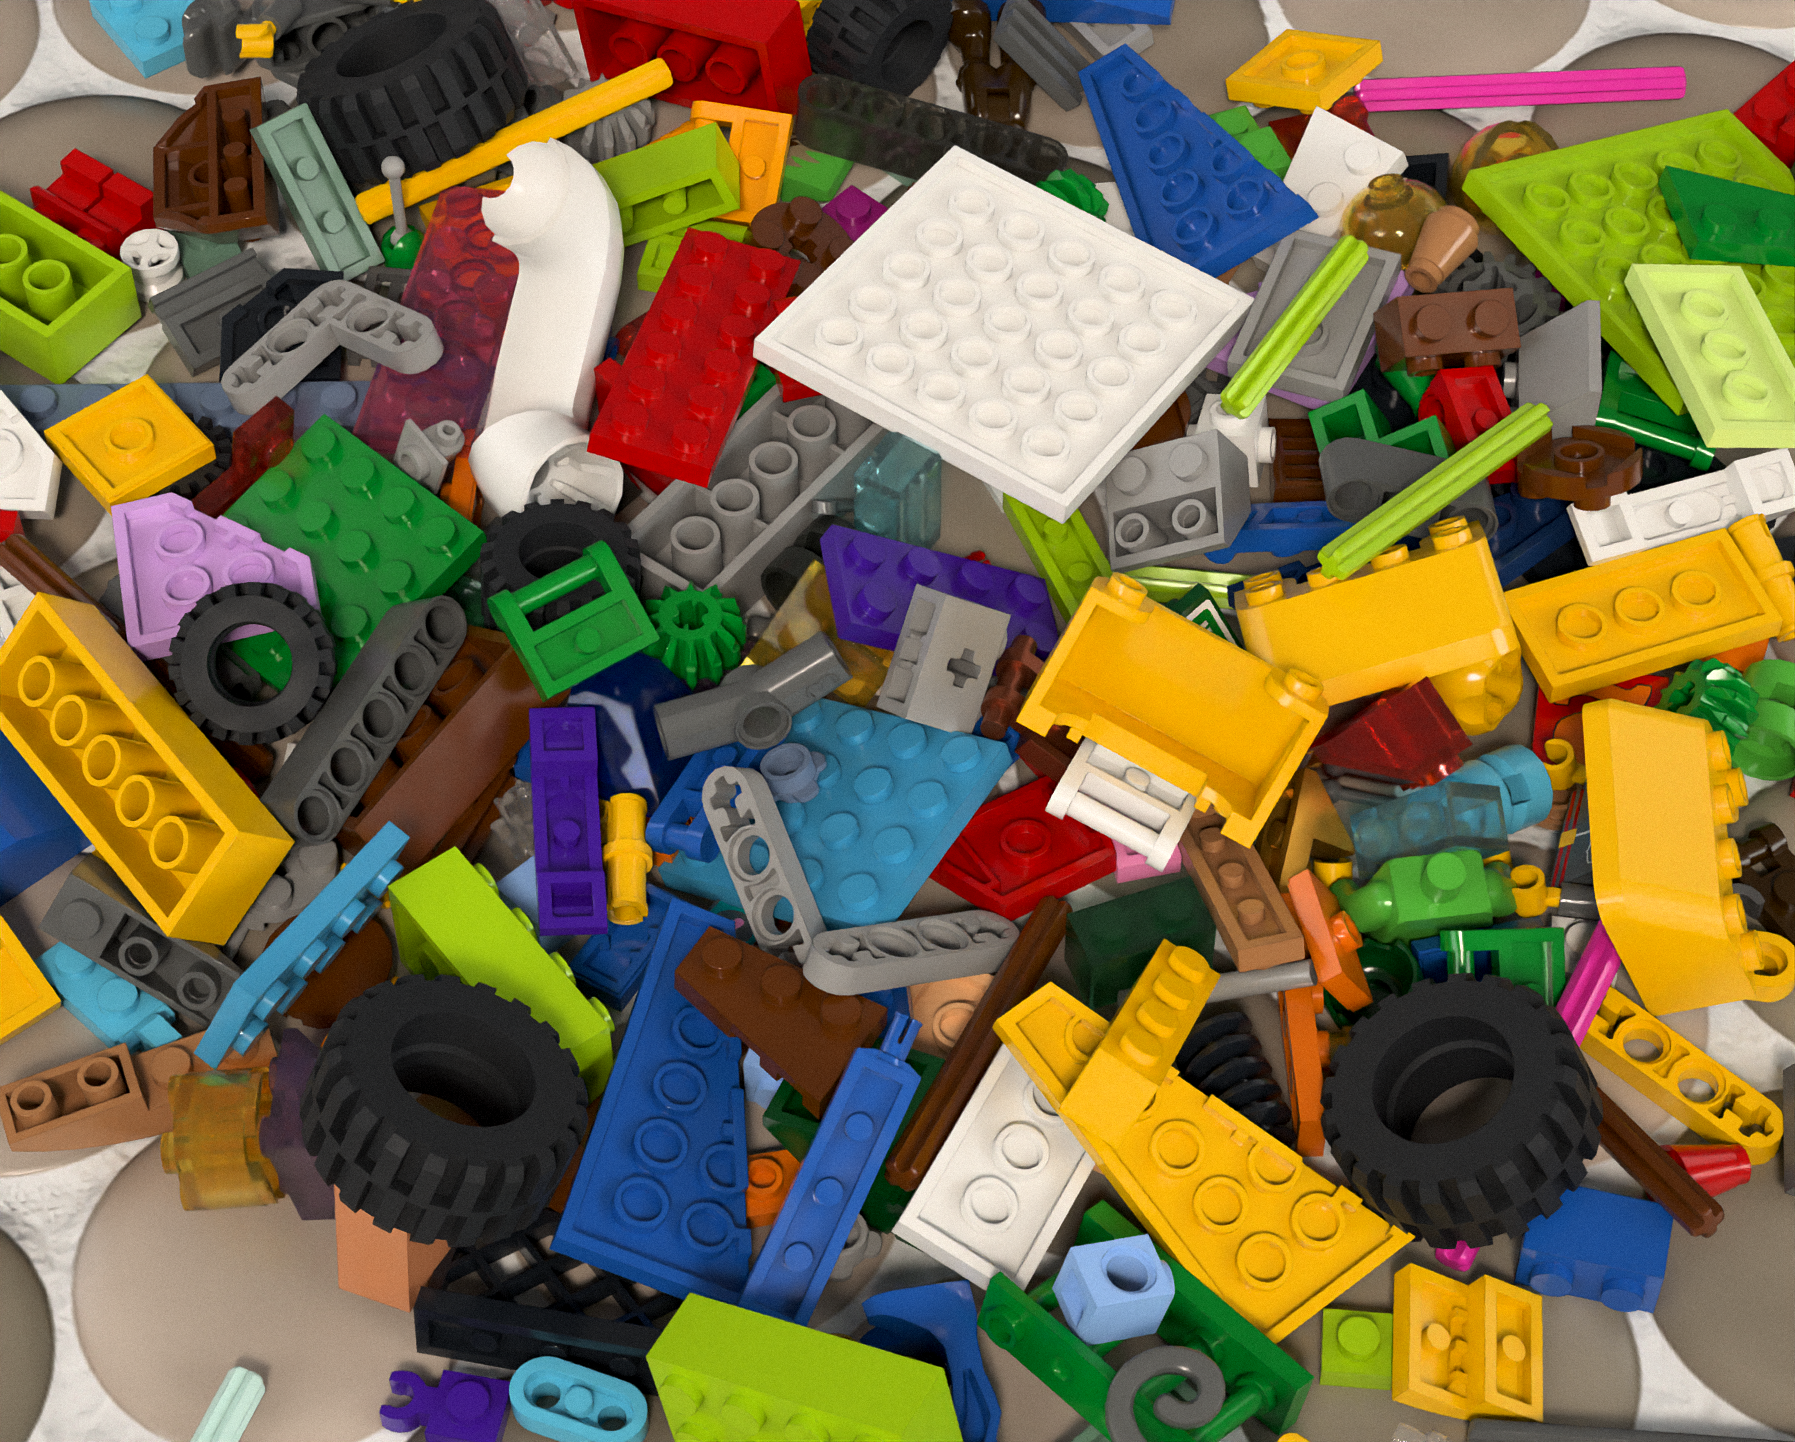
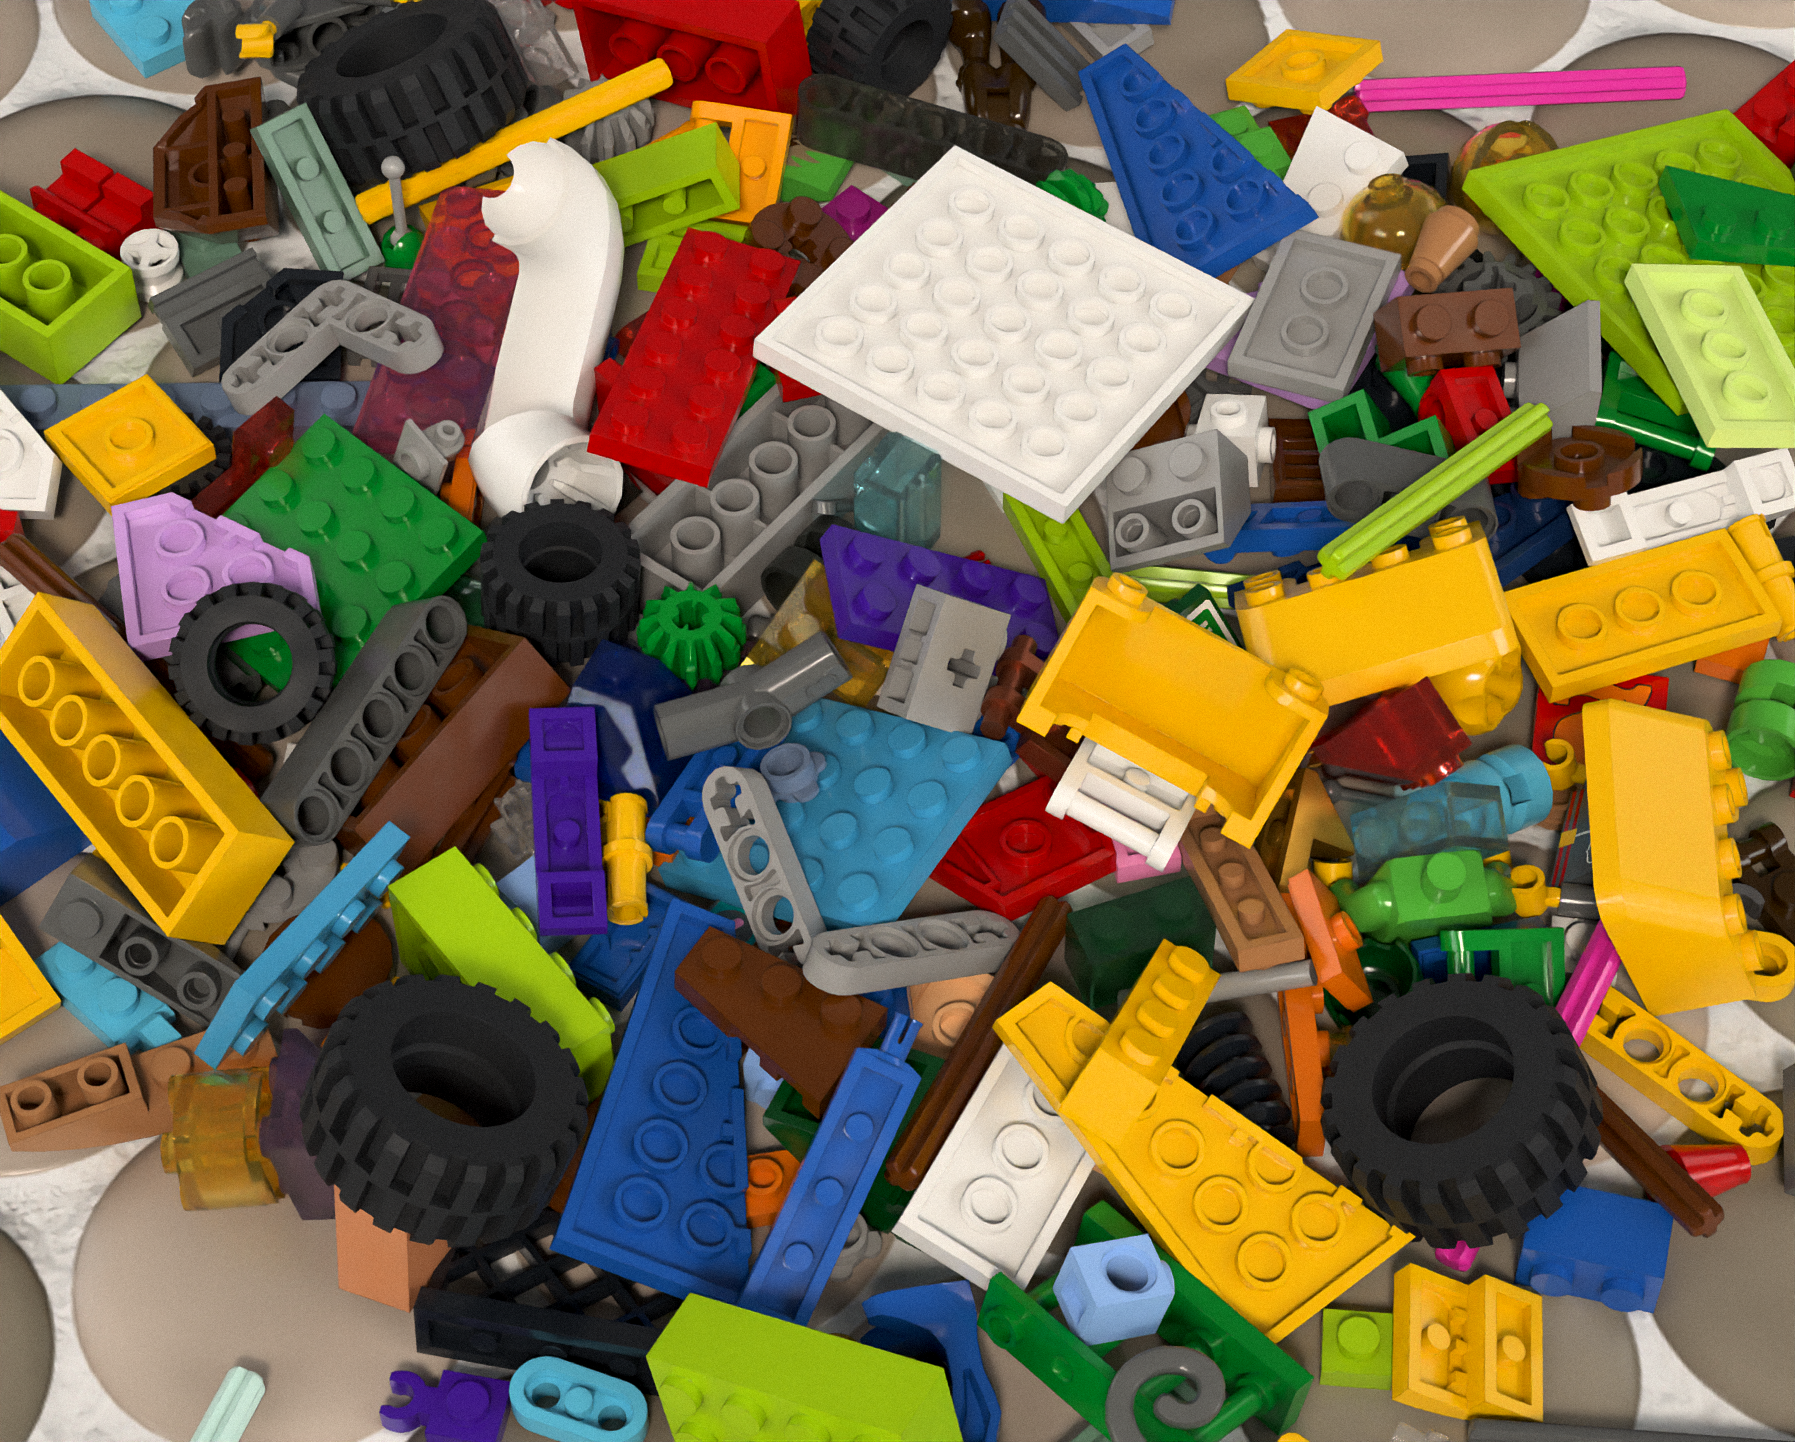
(582, 640): green plate -> none
(1294, 327): lime axle -> none
(1716, 694): green gear -> none

